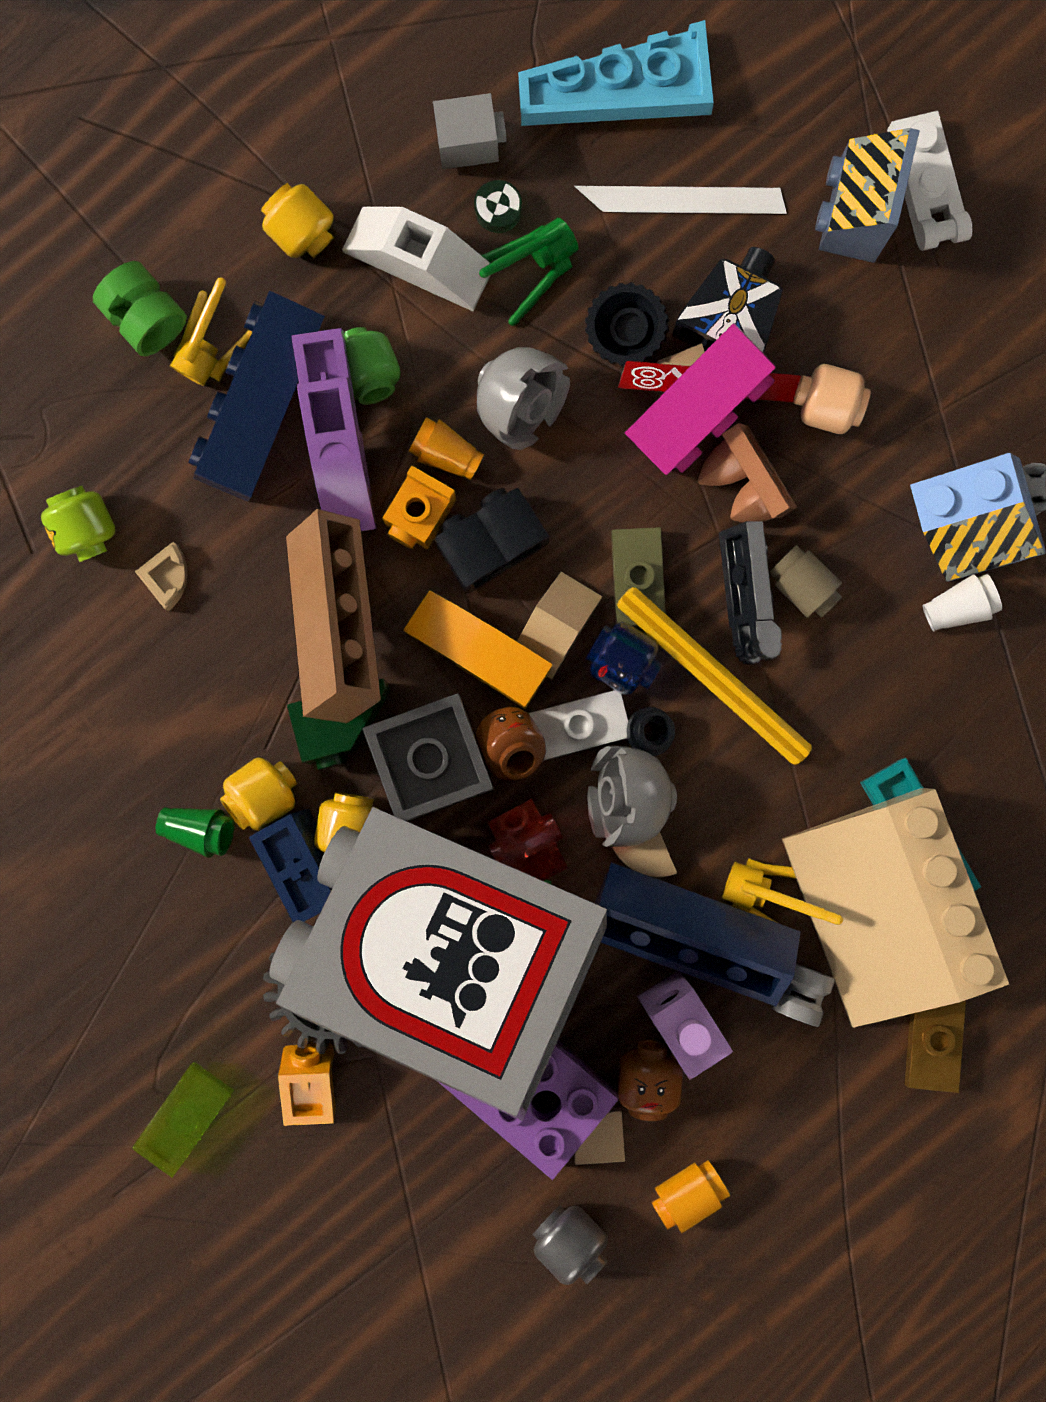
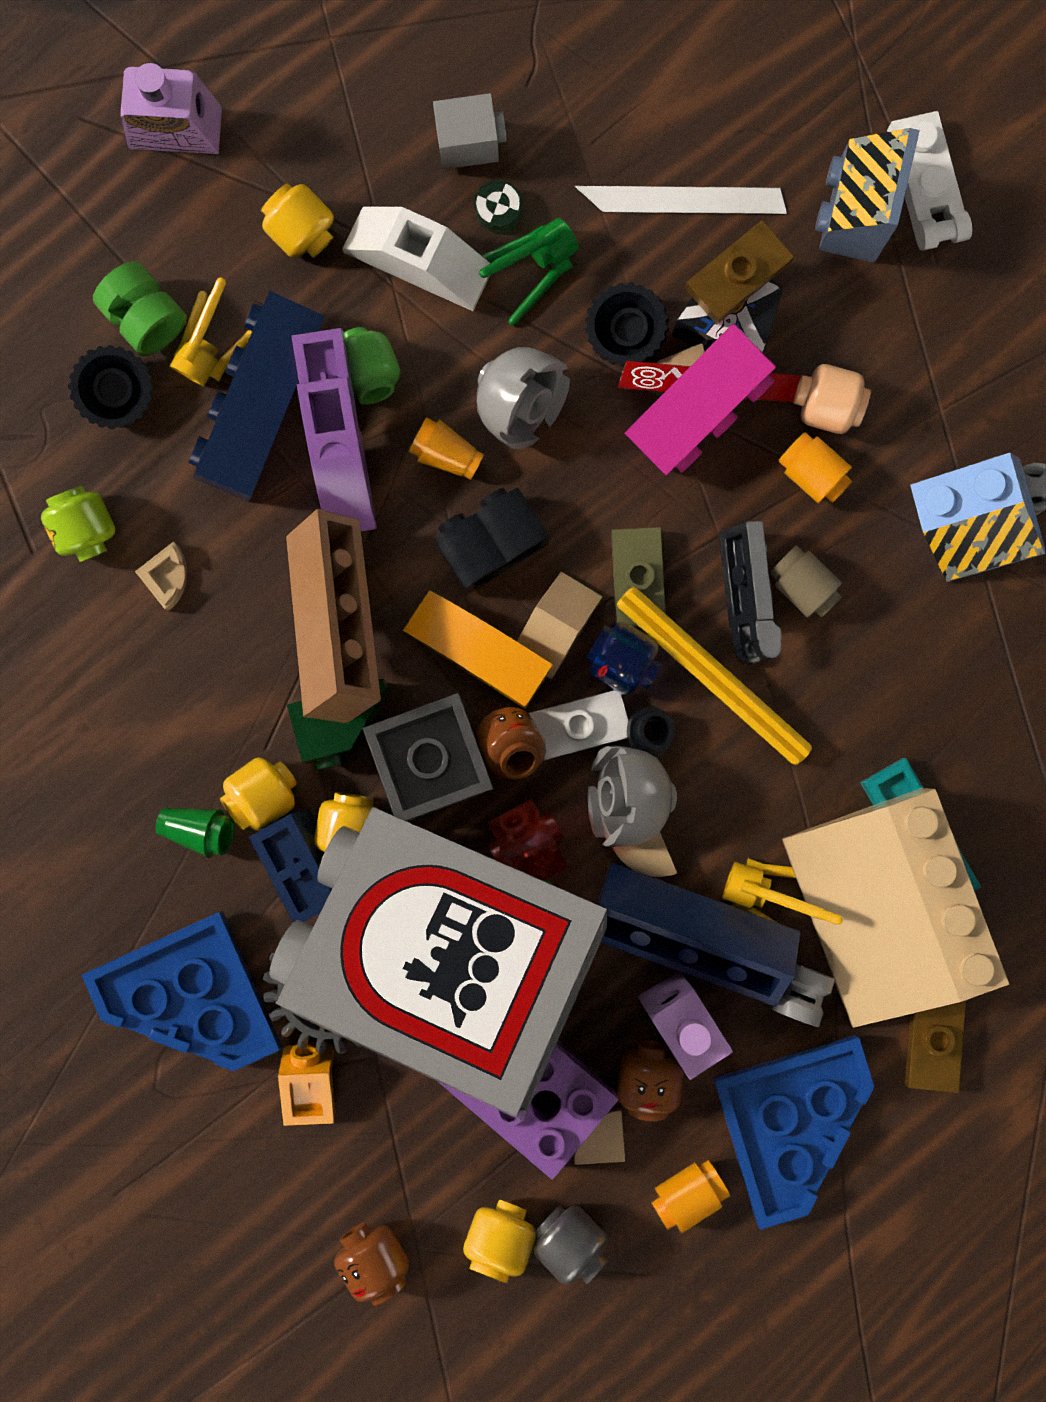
(111, 387): none -> black hat
(169, 111): none -> lavender torso
(183, 1119): clear neon green plate -> none
(188, 995): none -> blue plate
(372, 1263): none -> dark orange head
(422, 529): light orange brick -> none
(500, 1241): none -> yellow head
(639, 82): medium azure wing -> none
(739, 272): none -> pearl gold plate
(740, 458): nougat tile -> none
(792, 1123): none -> blue plate
(816, 468): none -> light orange brick
(964, 604): white cone -> none

